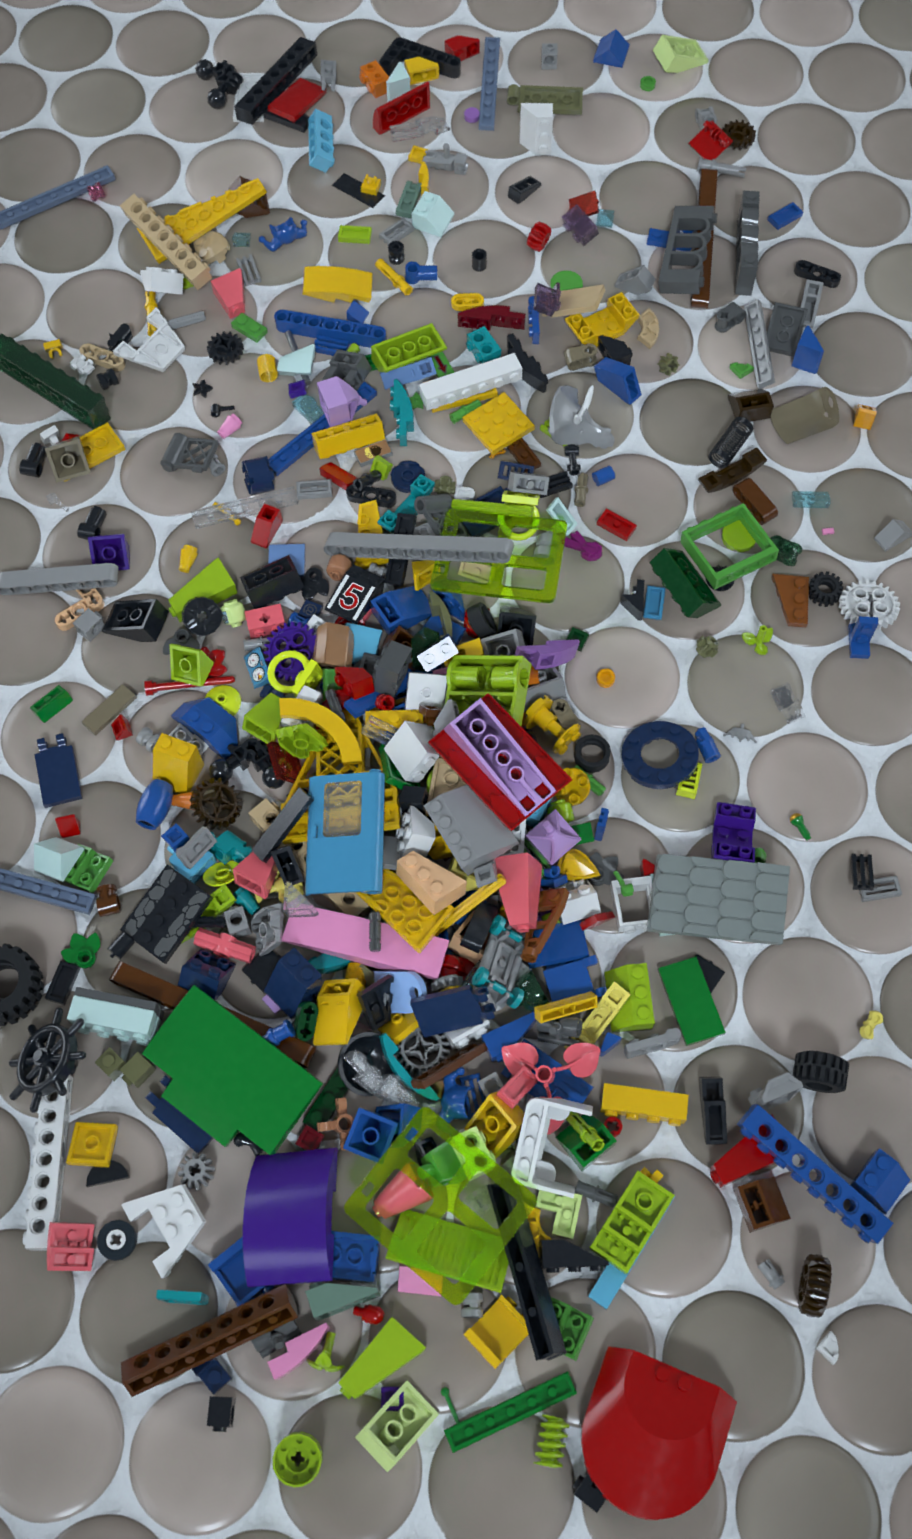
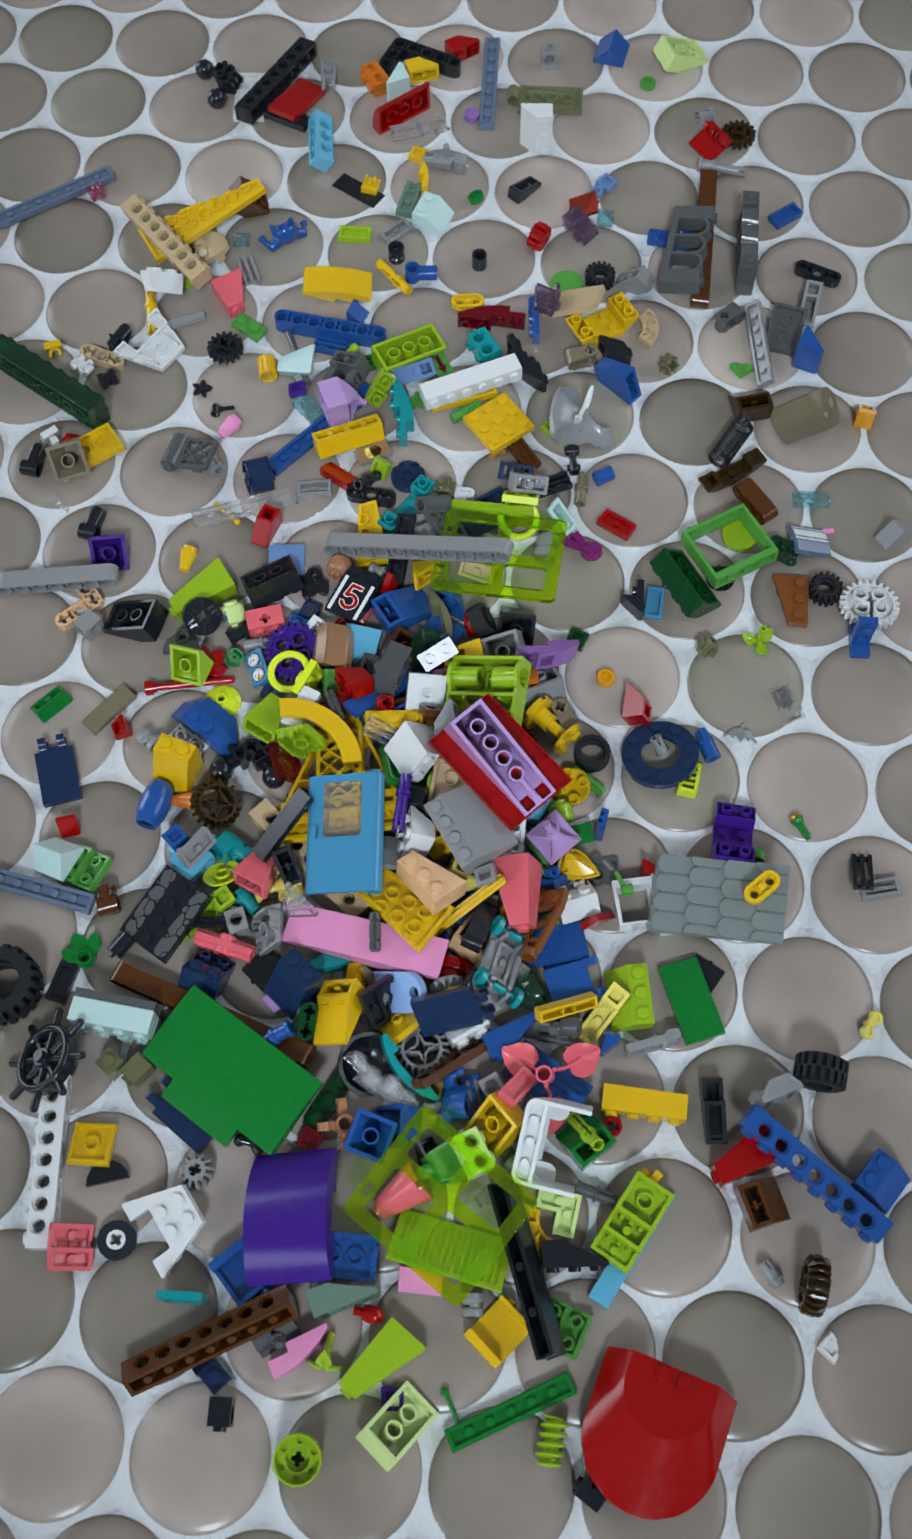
(234, 657): none -> green tile
(236, 634): none -> black bush
(378, 389): none -> lime slope
(389, 584): none -> red tile
(403, 794): none -> dark purple pin
(476, 197): none -> green tile
(600, 269): none -> black tyre
(605, 184): none -> medium blue plate
(635, 708): none -> slope
(660, 747): none -> light grey pin
(761, 888): none -> yellow plate
(809, 541): none -> sand blue slope

